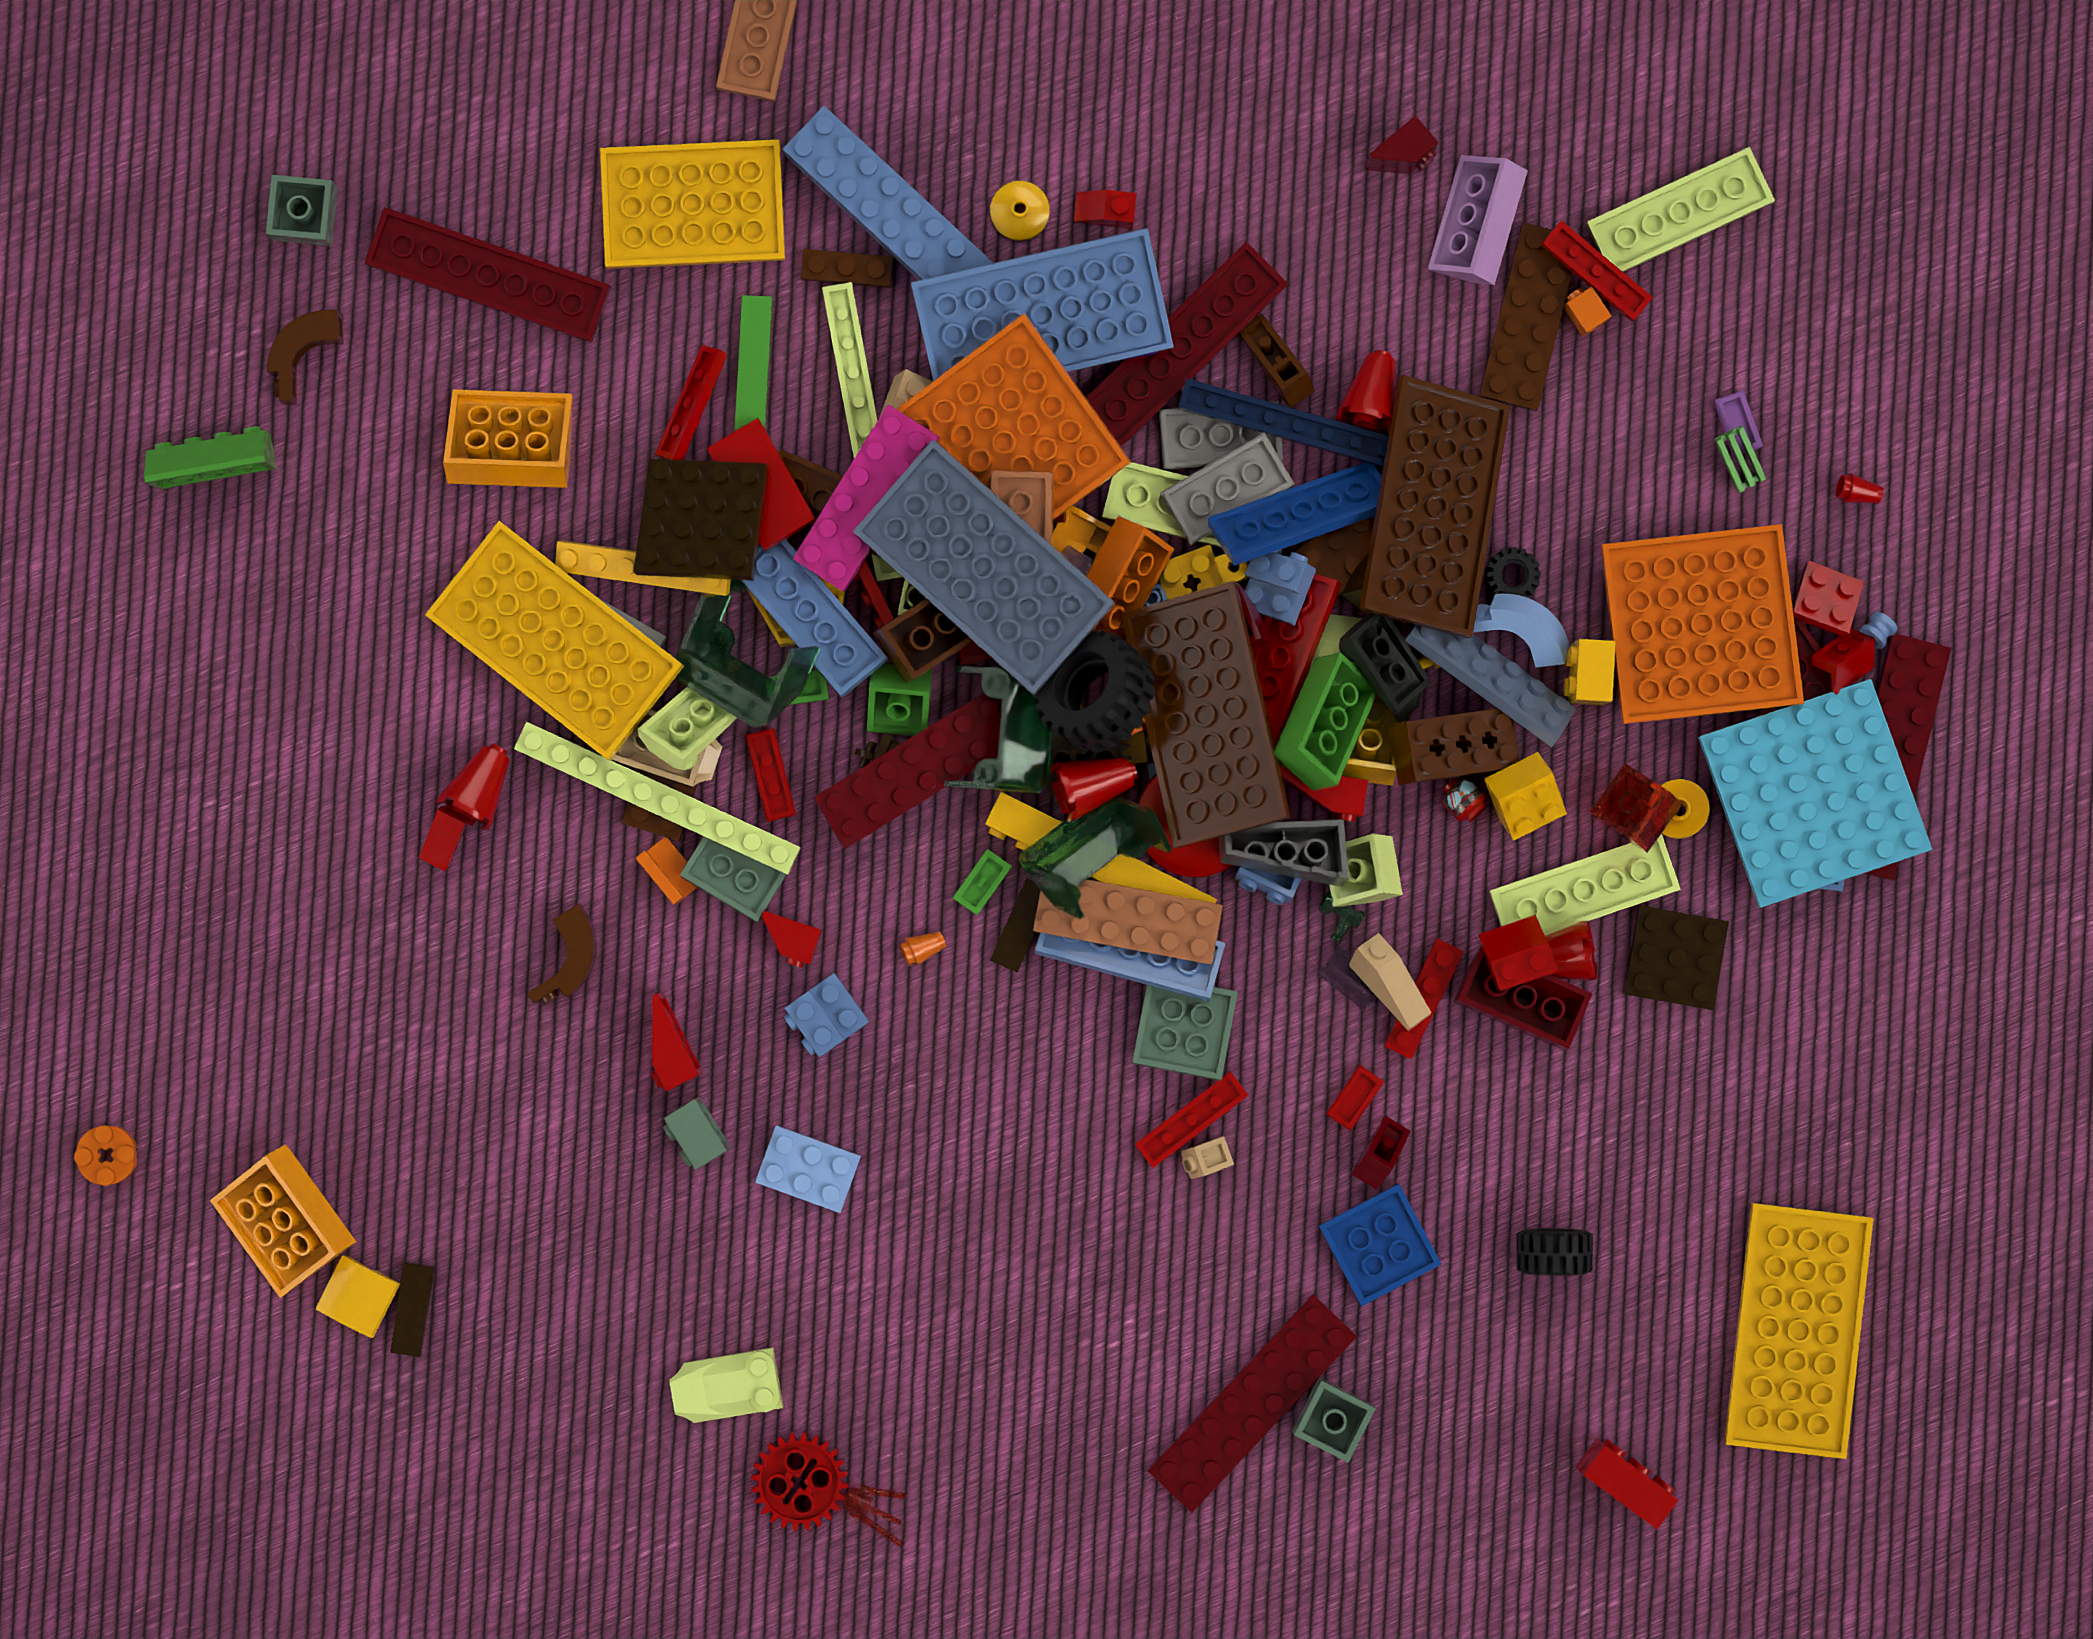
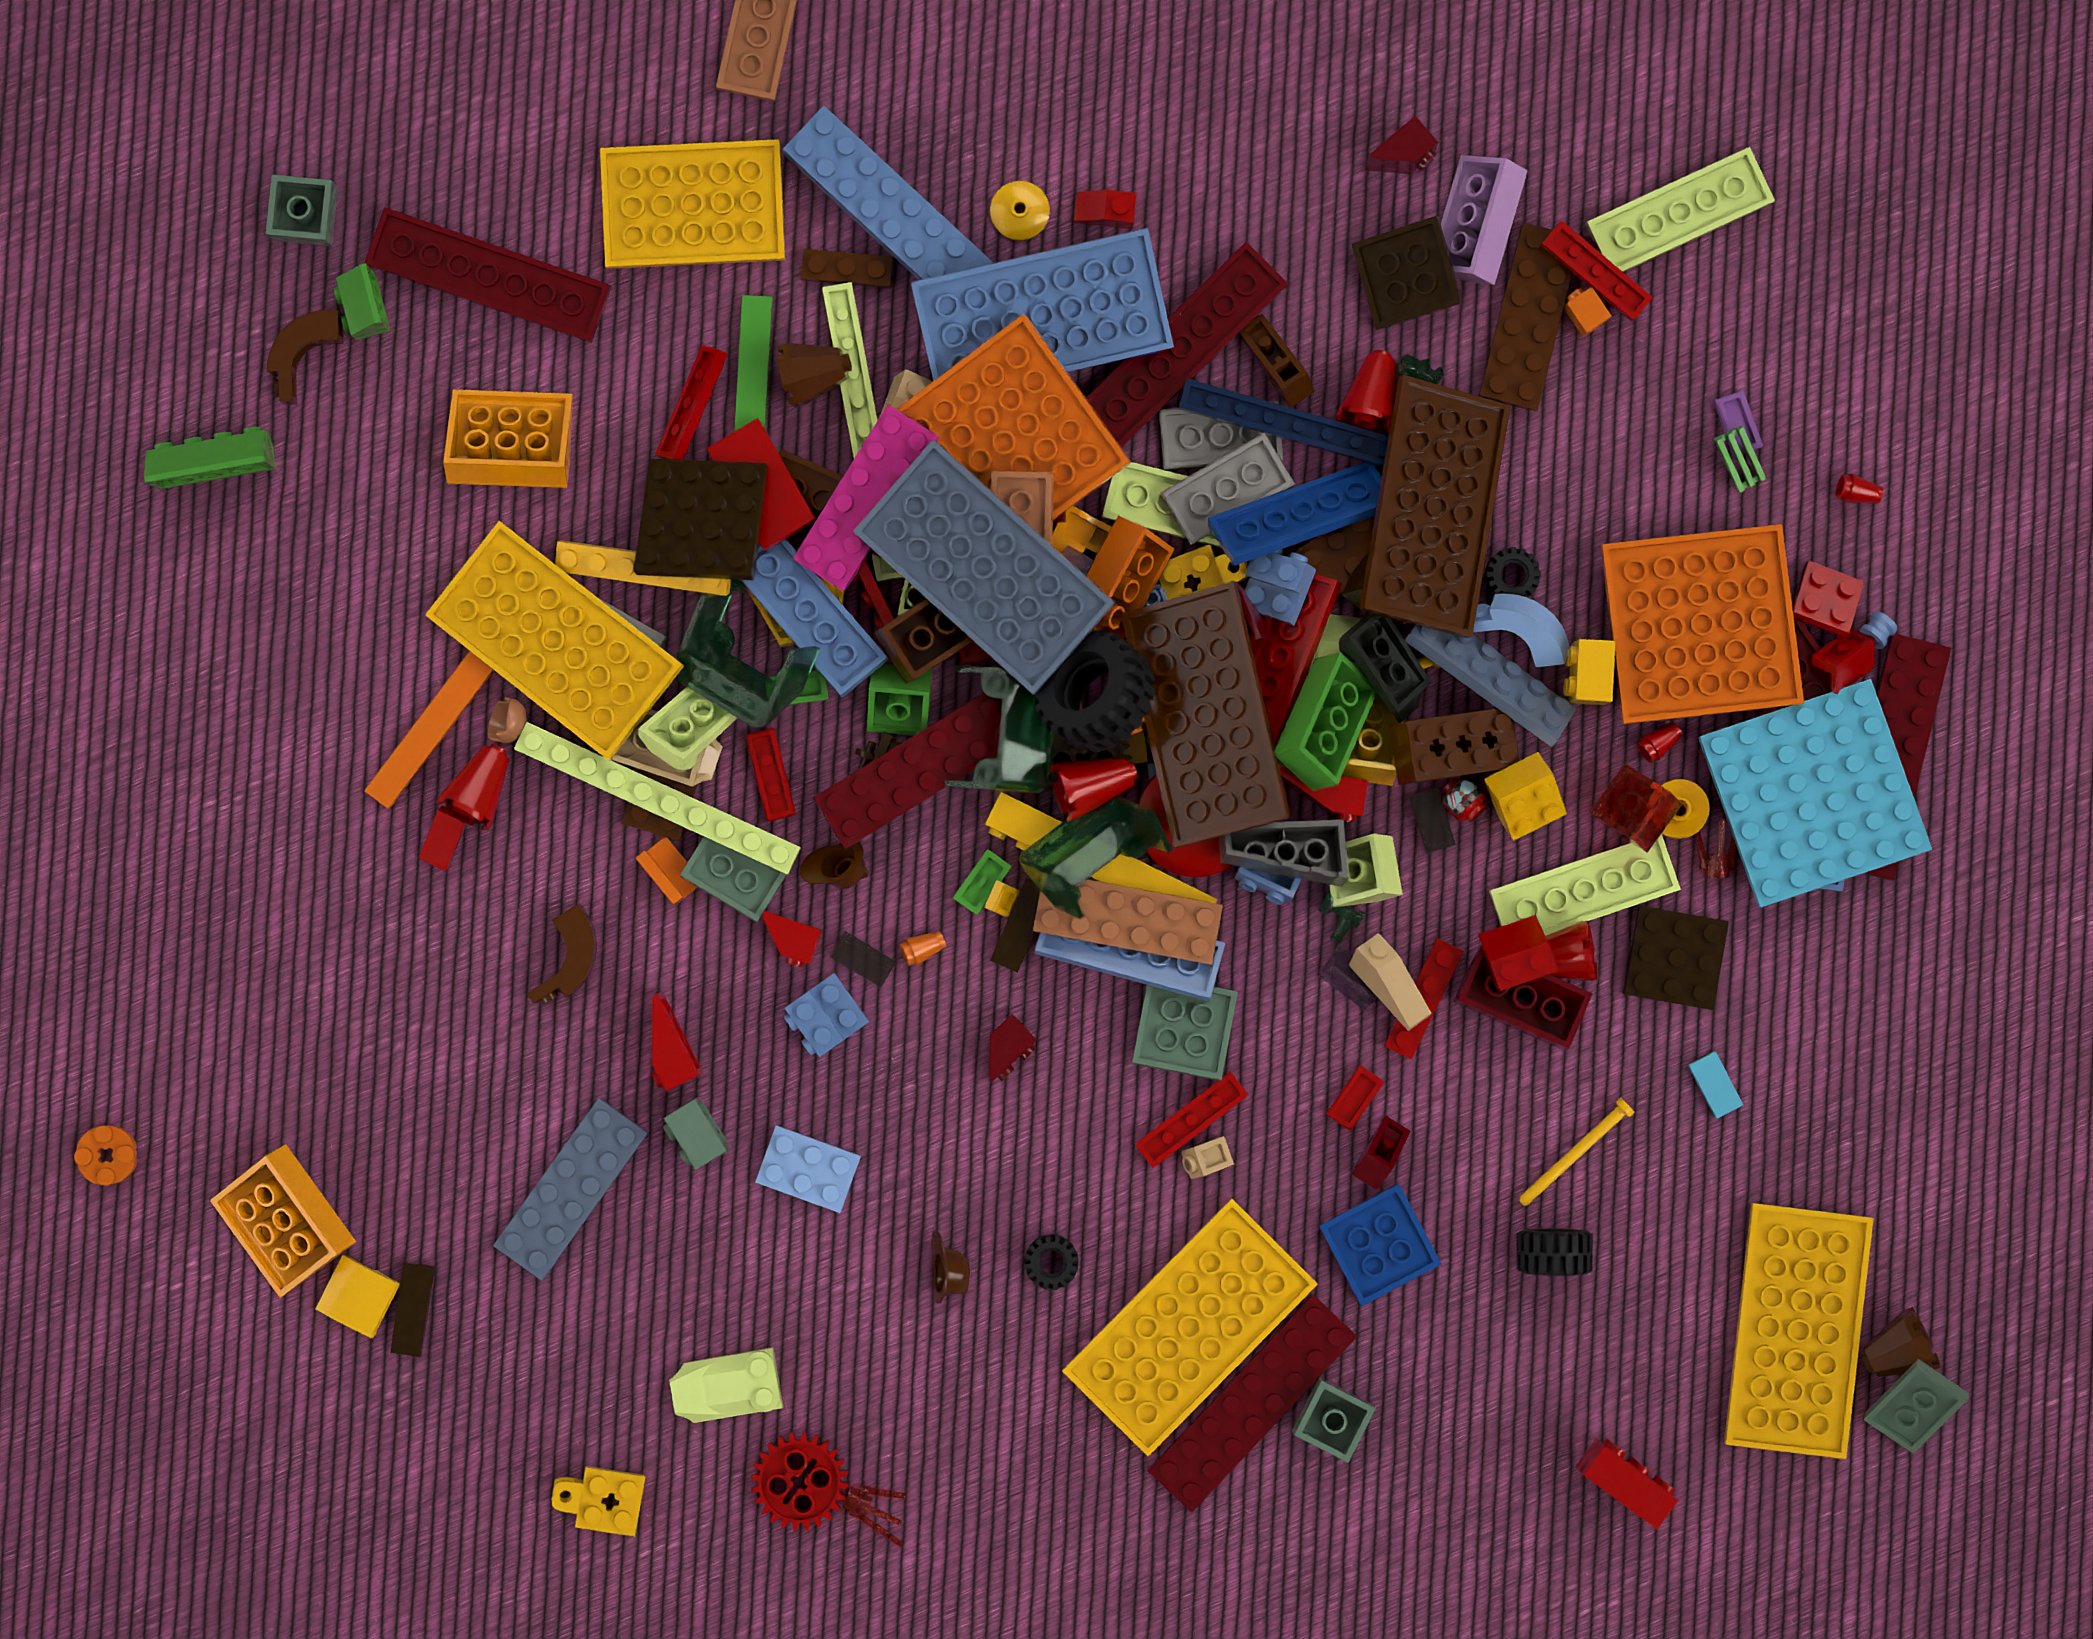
(362, 303): none -> bright green slope
(429, 730): none -> orange tile
(507, 721): none -> nougat hair
(570, 1189): none -> sand blue plate
(587, 1497): none -> yellow plate
(811, 370): none -> reddish brown cone
(835, 866): none -> reddish brown piece
(863, 959): none -> clear smoke tile
(950, 1270): none -> reddish brown piece
(1002, 899): none -> yellow tile
(1008, 1044): none -> dark red slope
(1058, 1279): none -> black tyre
(1189, 1327): none -> yellow plate
(1407, 273): none -> dark brown plate
(1419, 369): none -> clear green hair
(1431, 820): none -> clear smoke tile
(1577, 1151): none -> yellow bar
(1658, 742): none -> red cone
(1715, 1084): none -> medium azure tile
(1718, 863): none -> clear red plant
(1900, 1346): none -> reddish brown cone
(1916, 1406): none -> sand green plate

